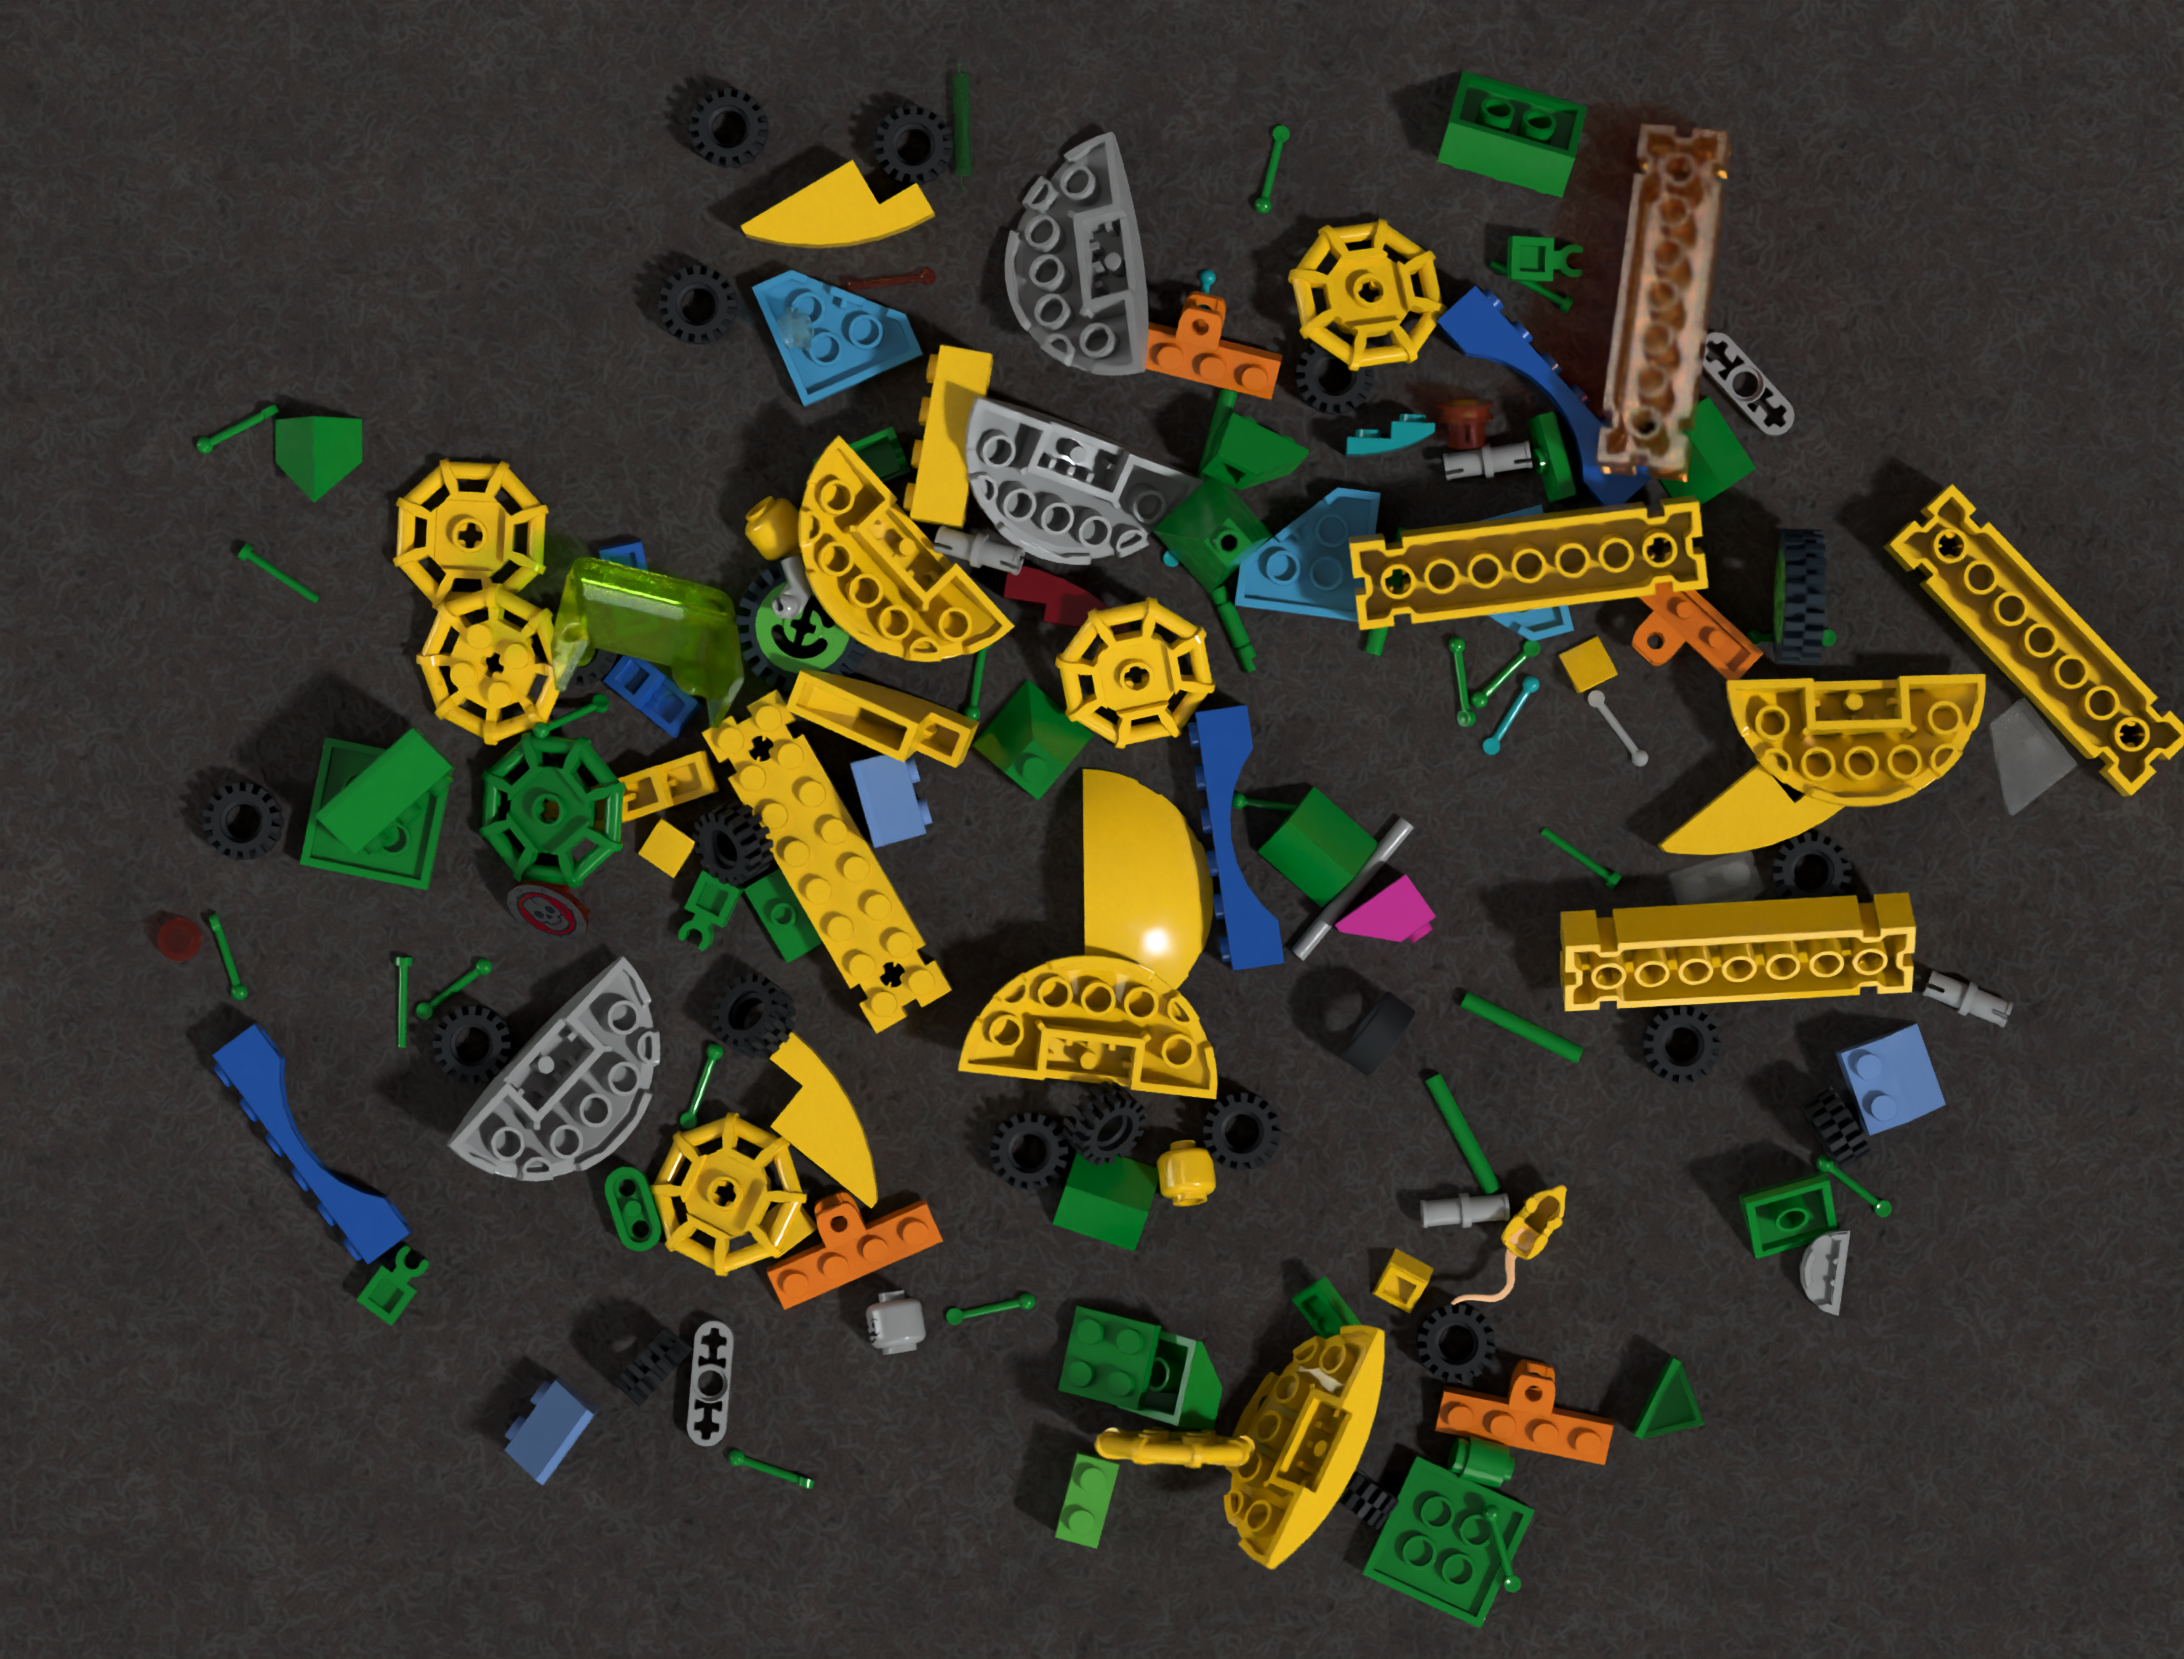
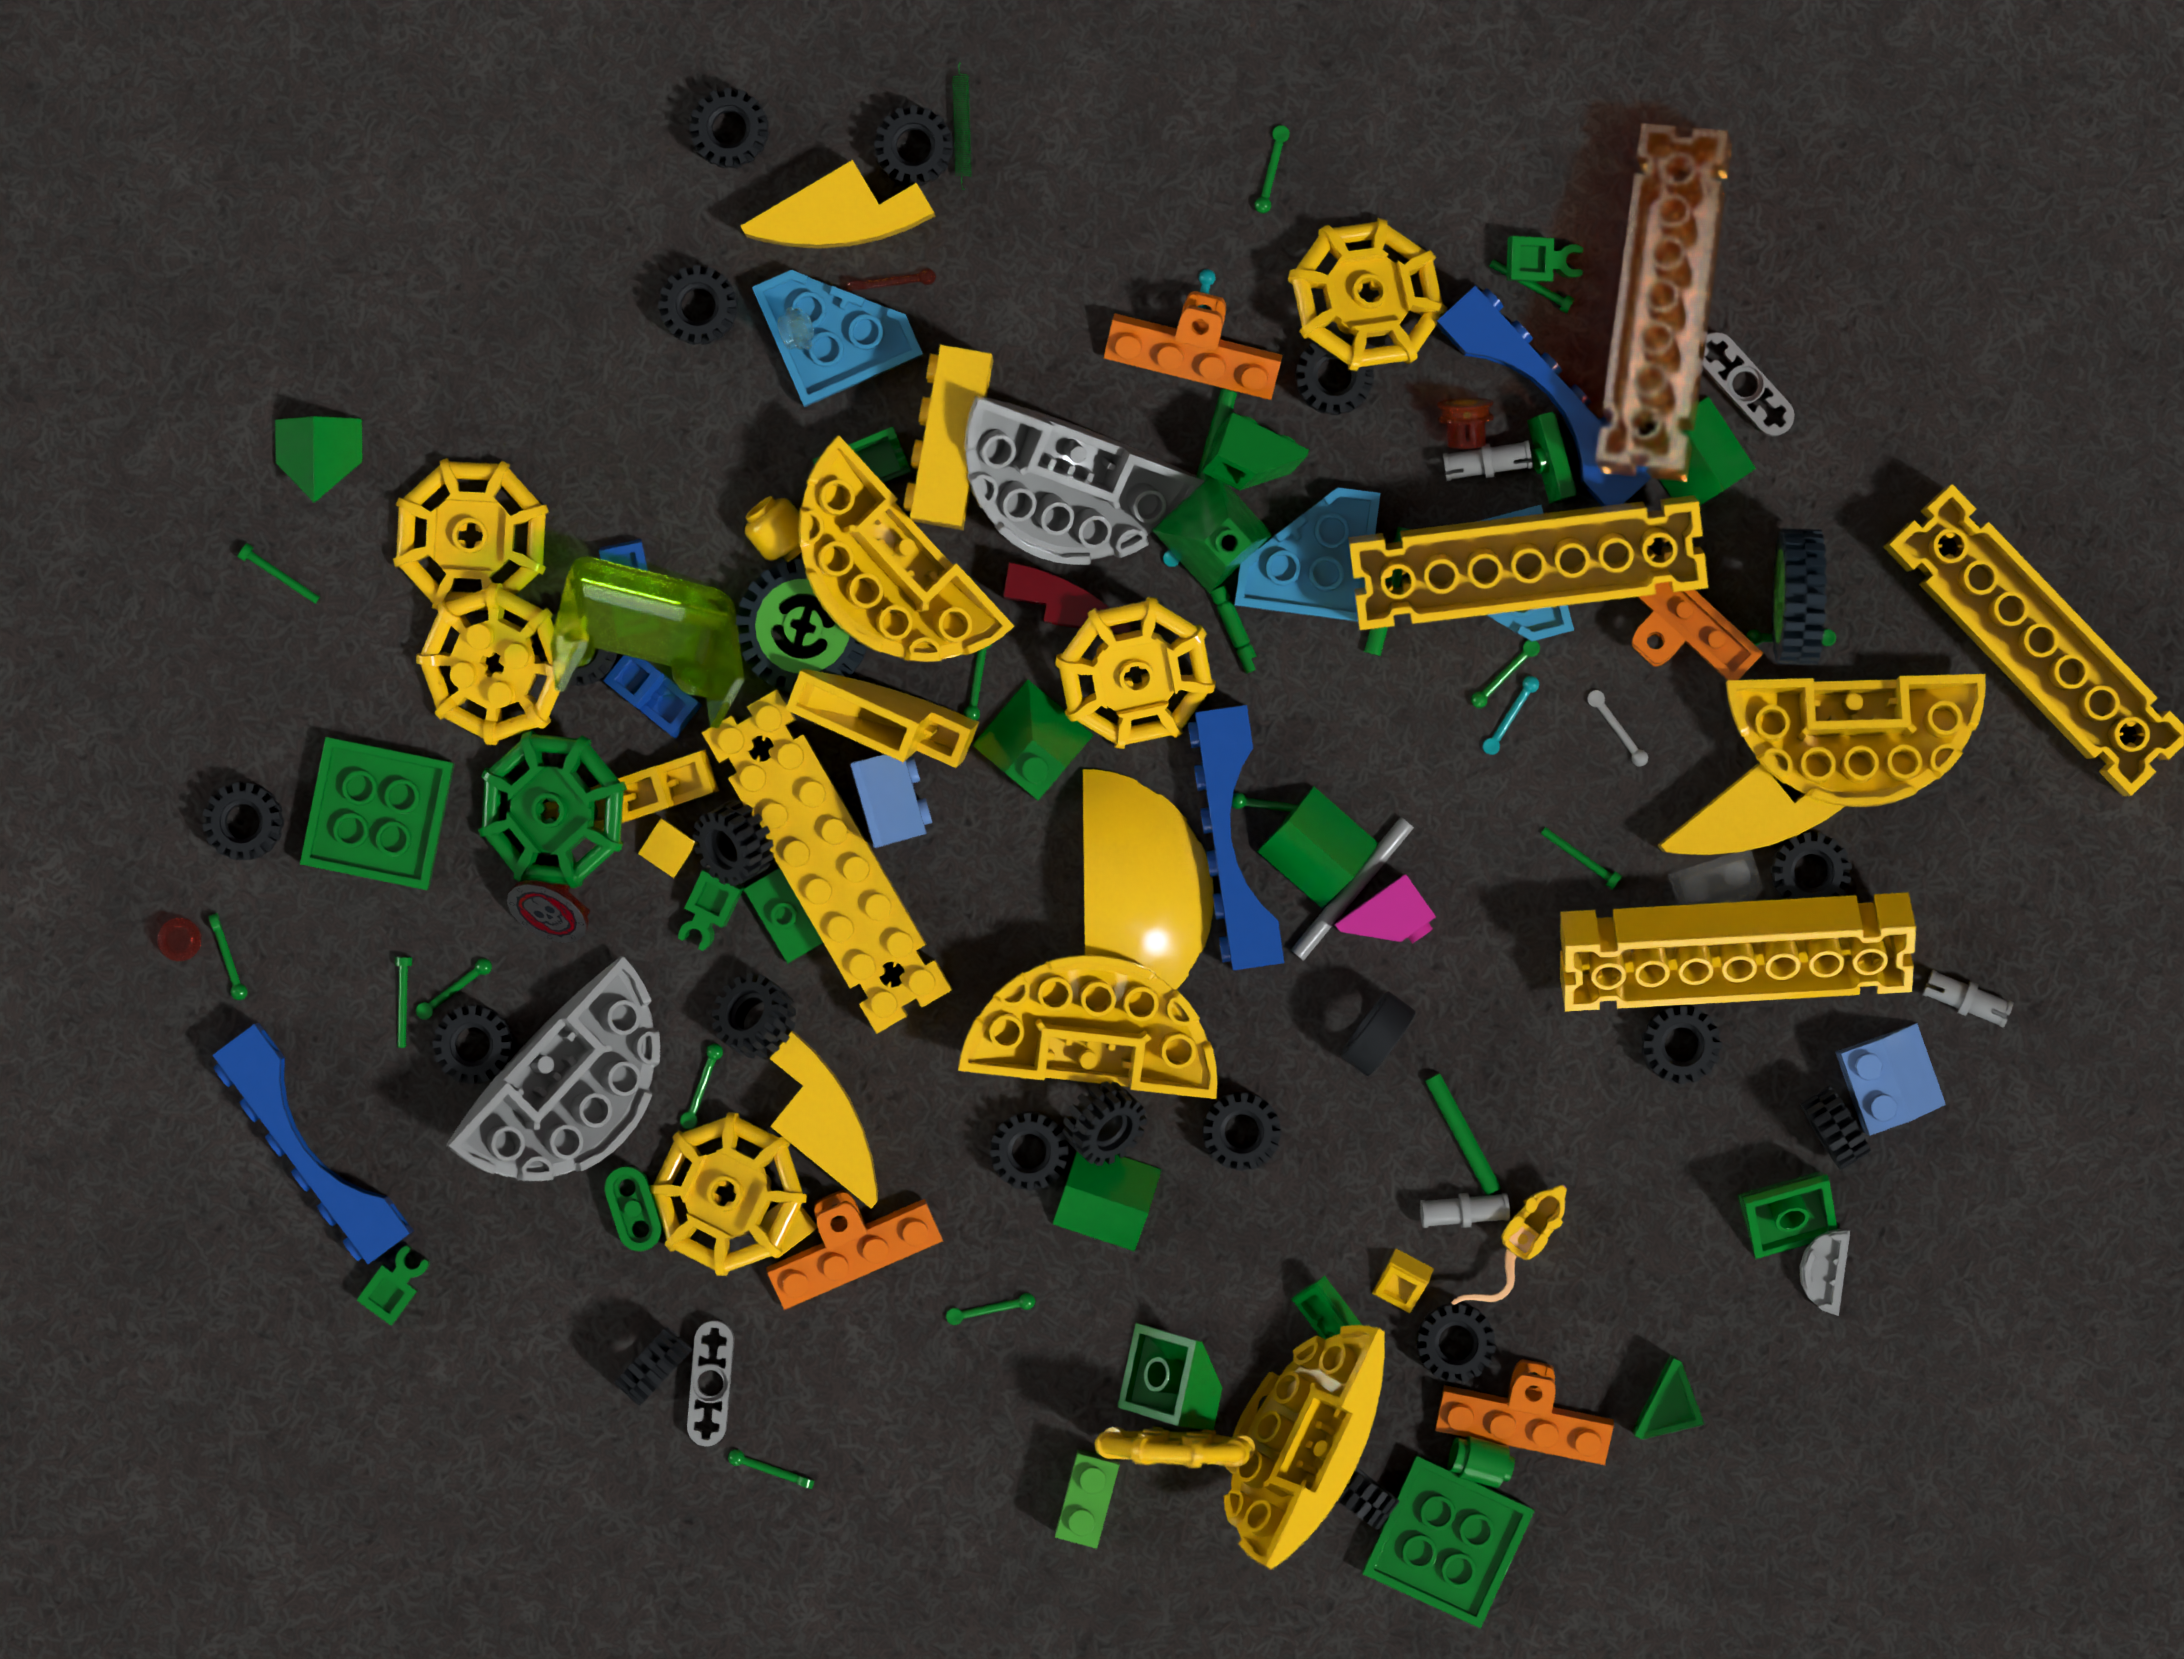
(205, 444): green hinge -> none
(387, 792): green slope -> none
(550, 1429): medium blue slope -> none
(599, 704): green hinge -> none
(796, 592): light grey arm -> none
(895, 1323): light grey head -> none
(979, 550): light grey pin -> none
(1080, 264): light grey brick -> none
(1109, 1358): green plate -> none
(1186, 1173): yellow head -> none
(1402, 434): teal slope -> none
(1466, 716): green hinge -> none
(1510, 1581): green hinge -> none
(1512, 134): green slope -> none
(1522, 1027): green bar -> none
(1588, 665): yellow slope -> none
(1881, 1207): green hinge -> none
(2026, 755): clear wing -> none

